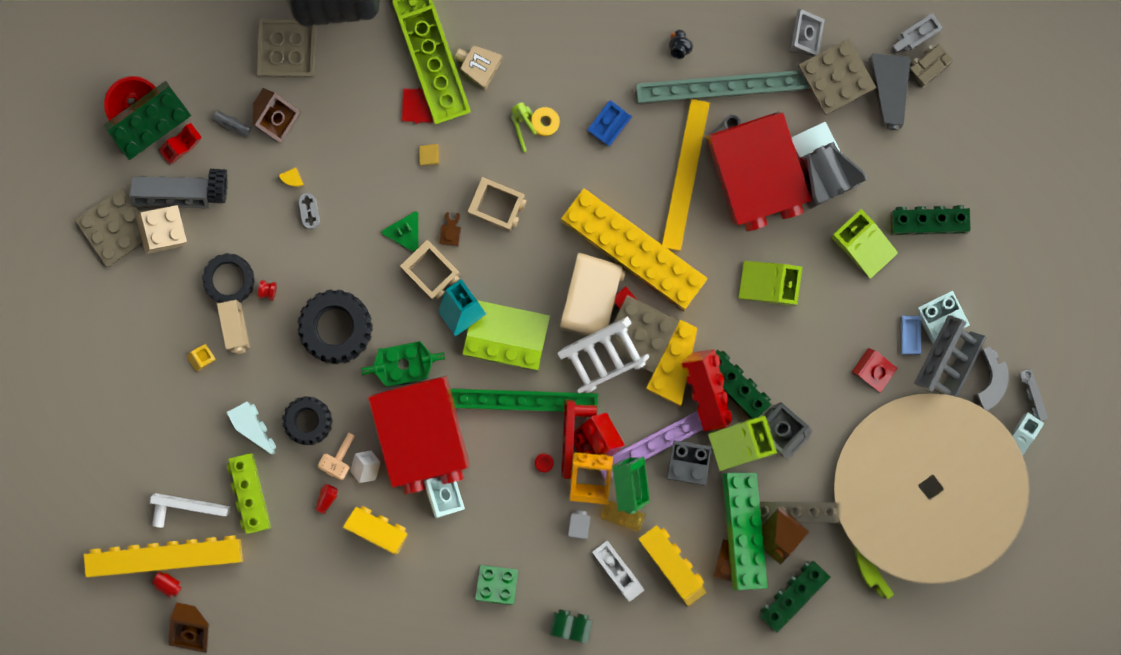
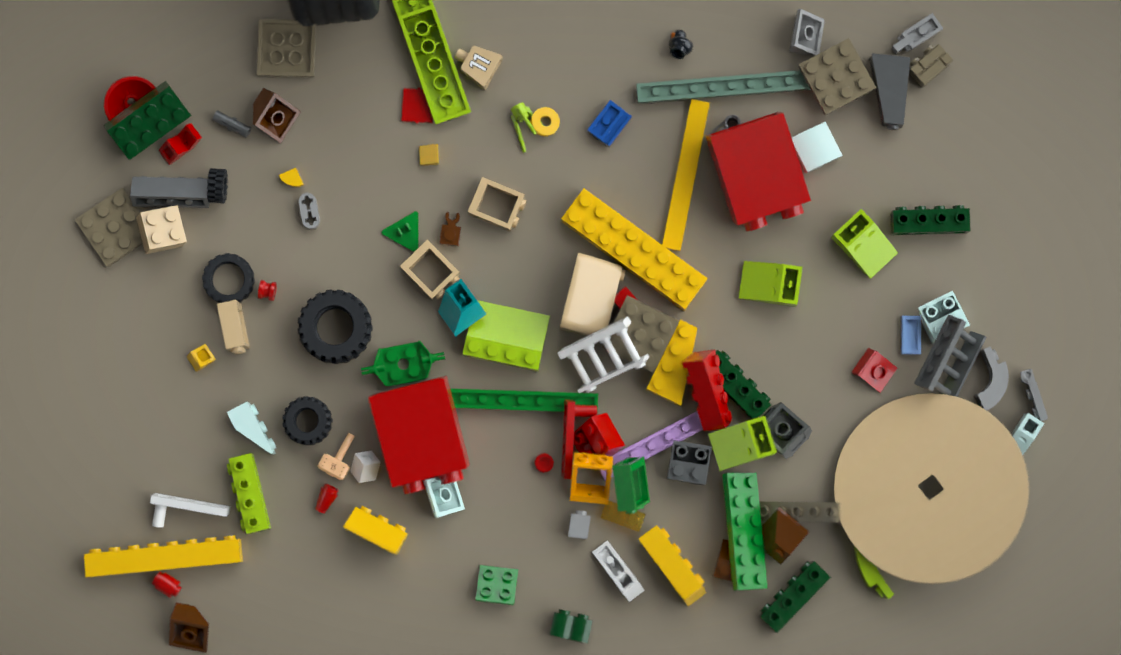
(829, 174): dark grey brick -> none

